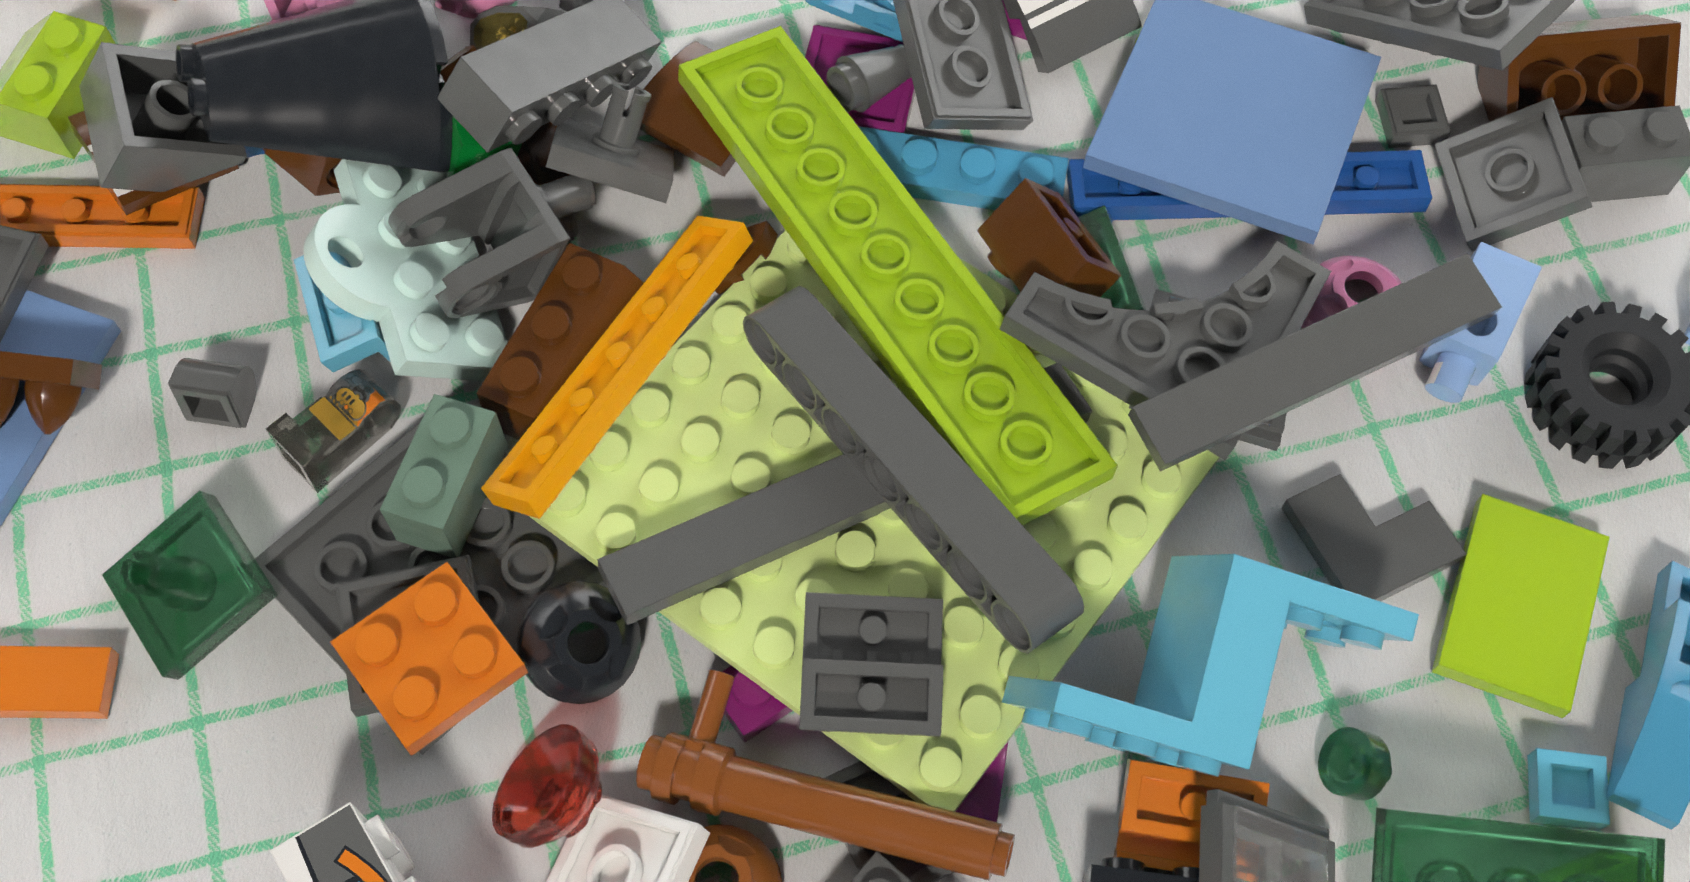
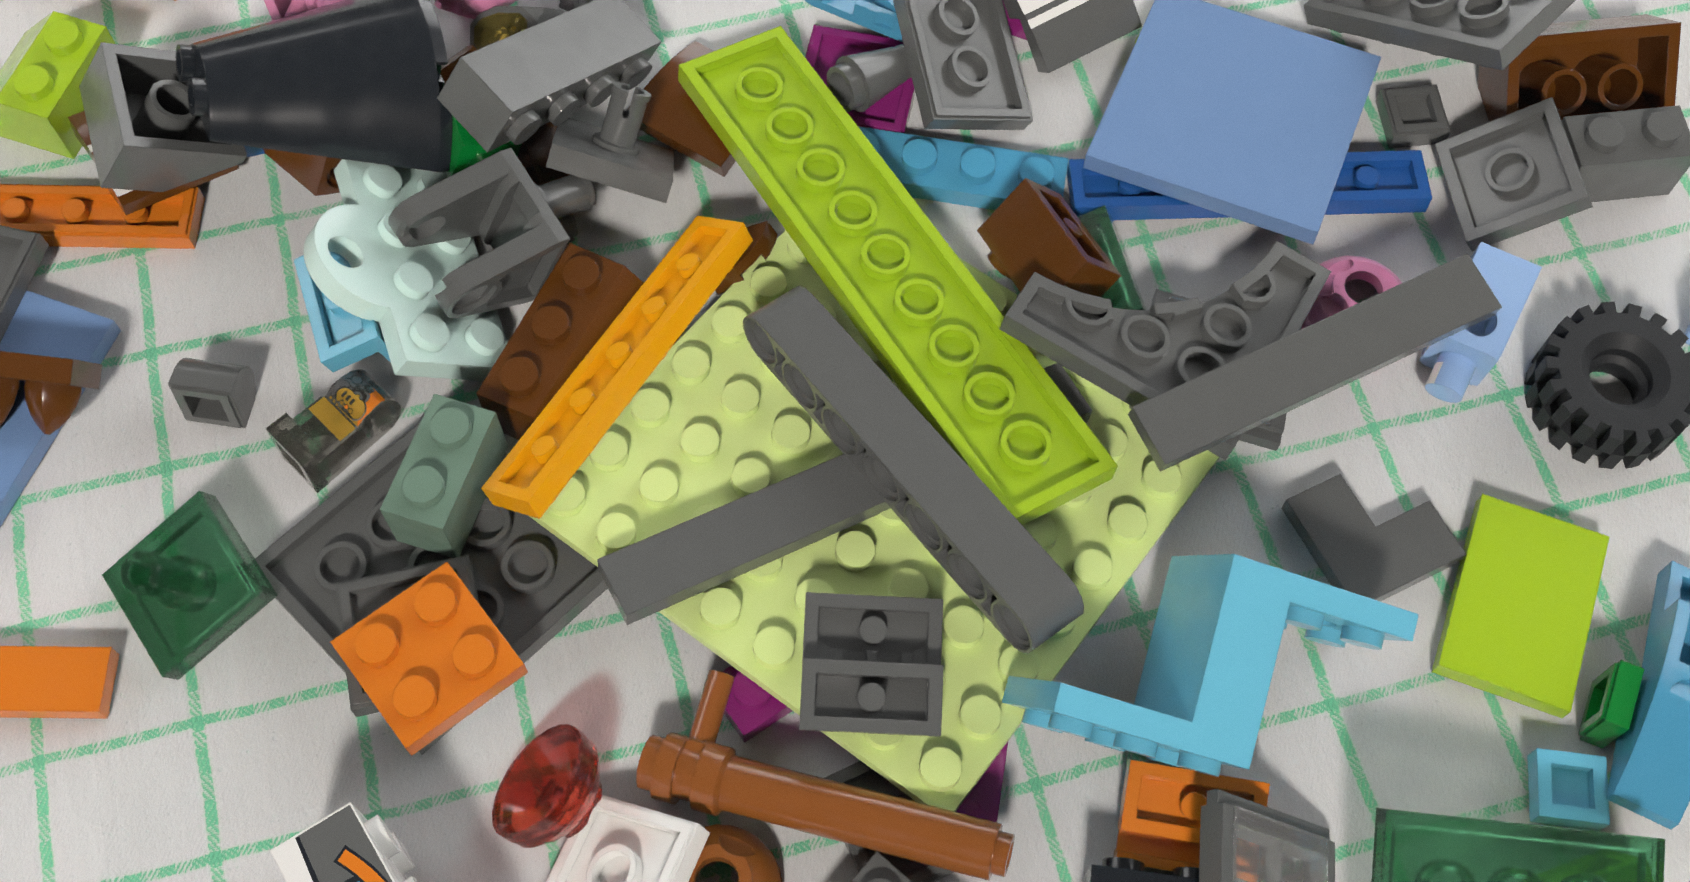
(545, 650): black piece -> none
(1354, 764): clear green tile -> none
(1611, 704): none -> green tile

